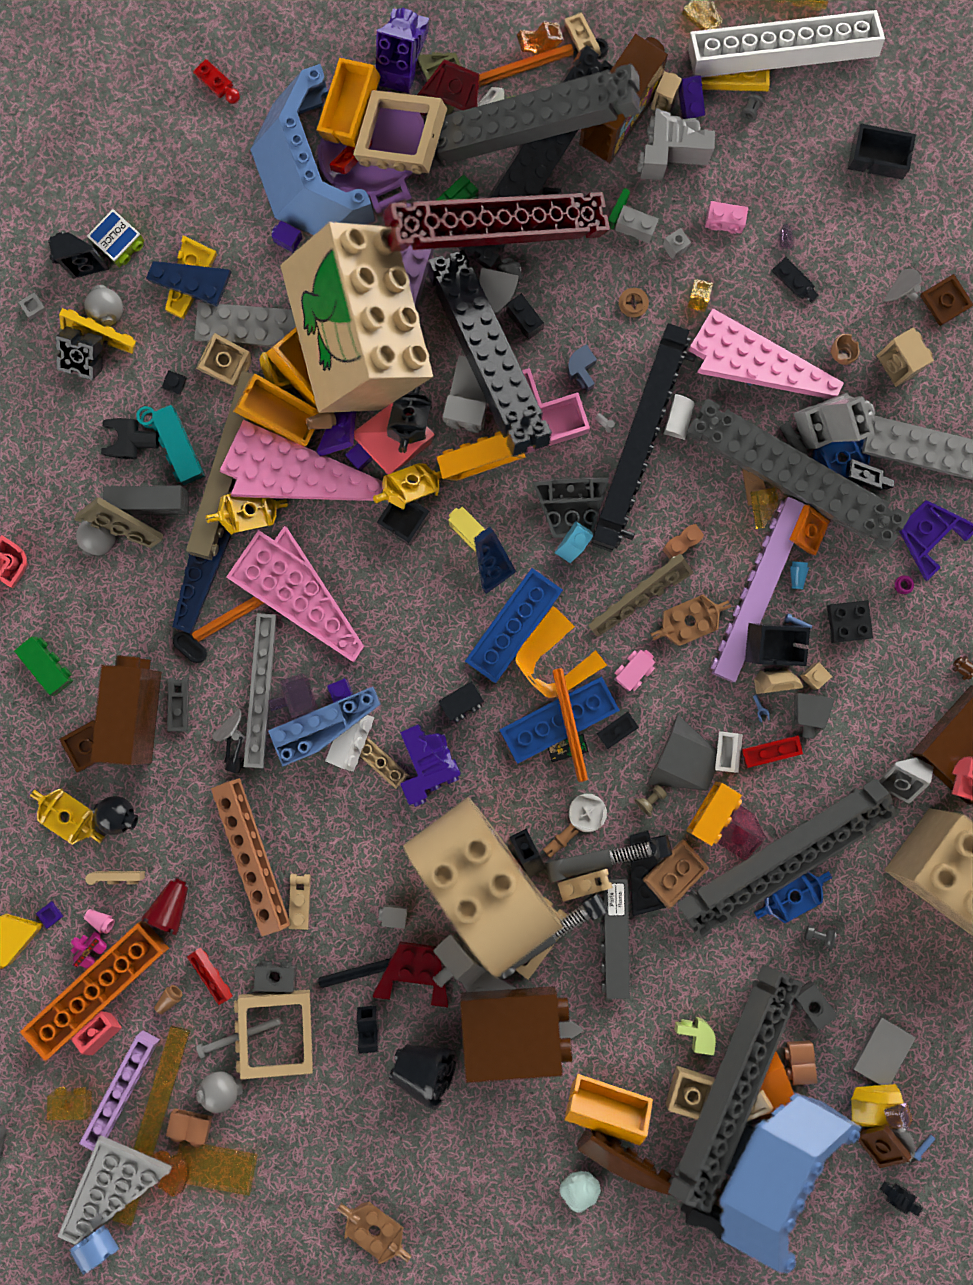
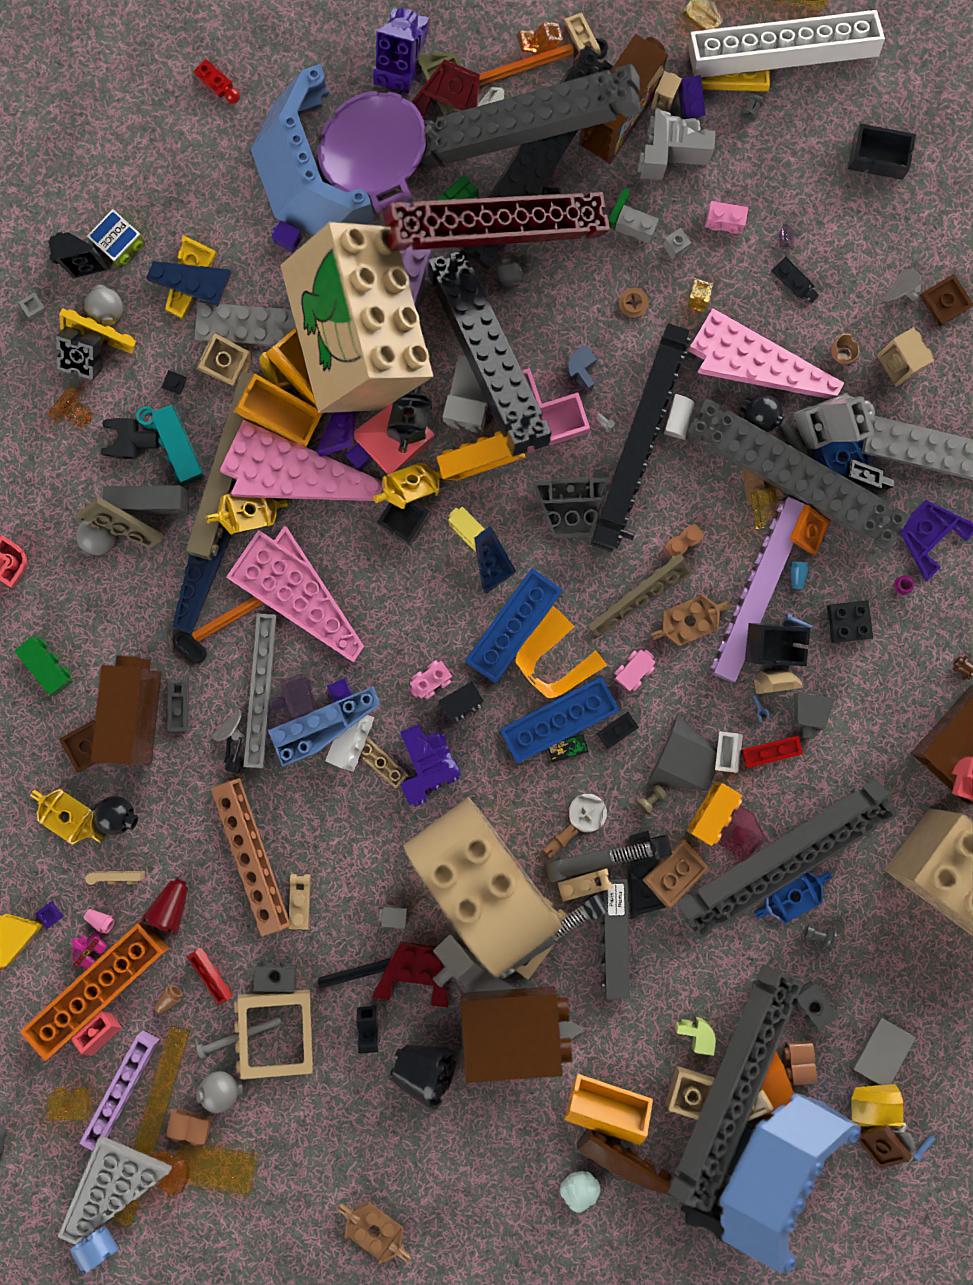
(71, 408): none -> clear orange piece
(321, 421): medium nougat cone -> none
(345, 160): red plate -> none
(347, 101): light orange piece -> none
(416, 163): tan piece -> none
(425, 684): none -> bright pink brick
(498, 287): light grey shield -> none
(524, 316): black brick -> none
(527, 853): black slope -> none
(570, 725): orange axle -> none
(574, 542): medium azure slope -> none
(763, 412): none -> black brick
(816, 676): tan brick -> none
(899, 1116): slope -> none
(901, 1198): black gear -> none
(907, 778): light grey slope -> none

